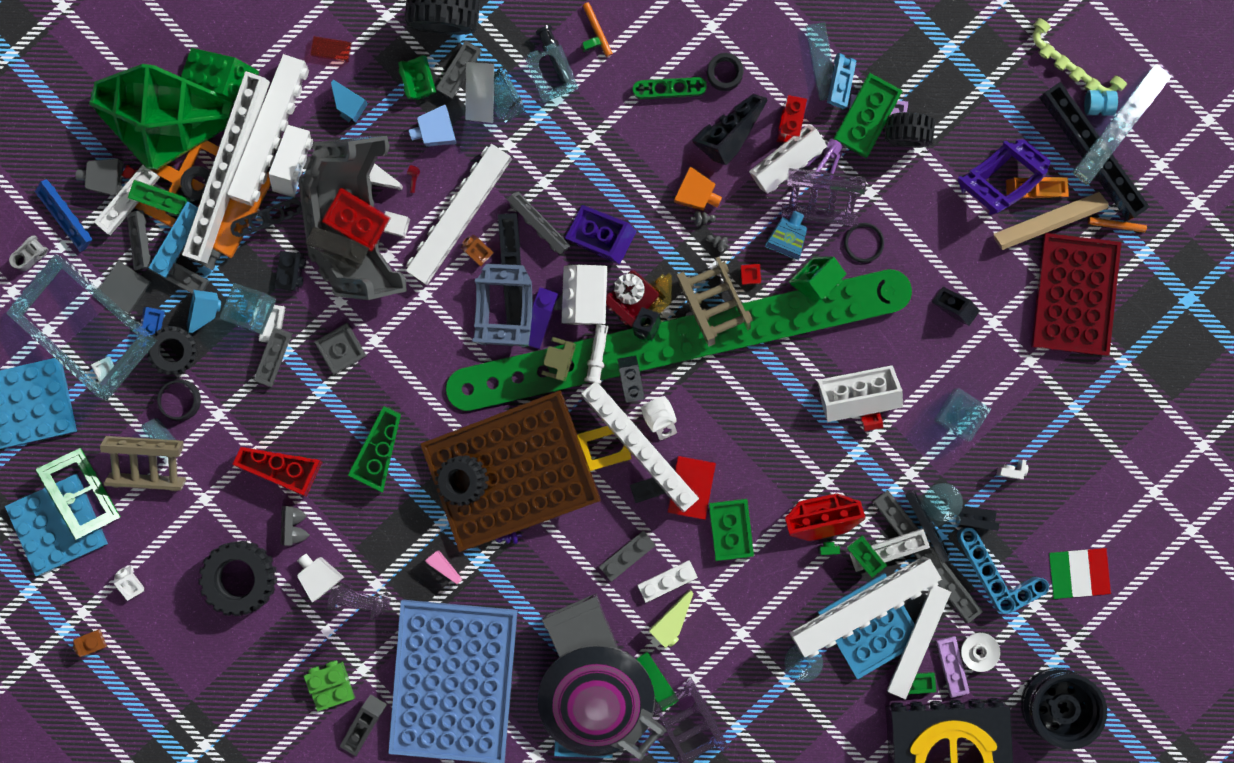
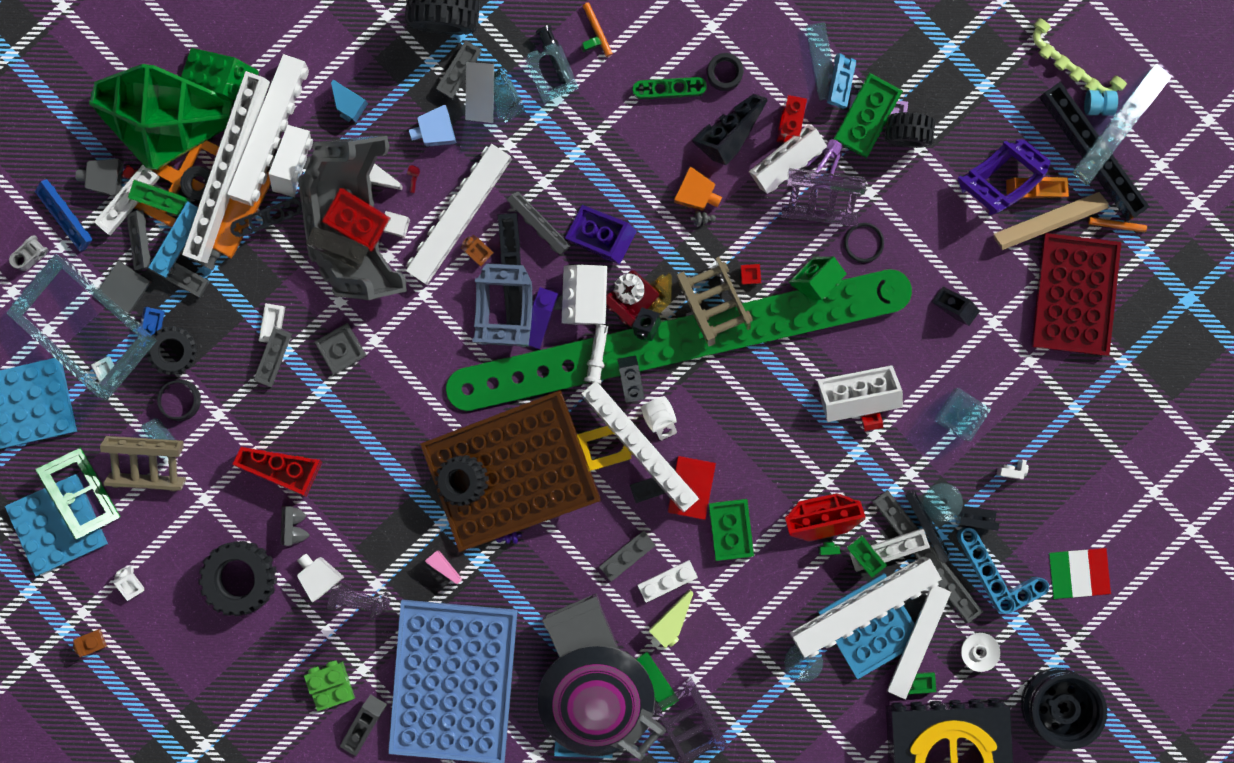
(202, 309): dark azure slope -> none
(247, 308): clear light blue brick -> none
(290, 271): black bracket -> none
(331, 49): clear red tile -> none
(375, 456): green wedge -> none
(417, 78): green bracket -> none
(559, 359): olive panel -> none
(718, 242): dark grey hair -> none
(788, 236): dark azure torso -> none
(952, 666): lavender tile -> none

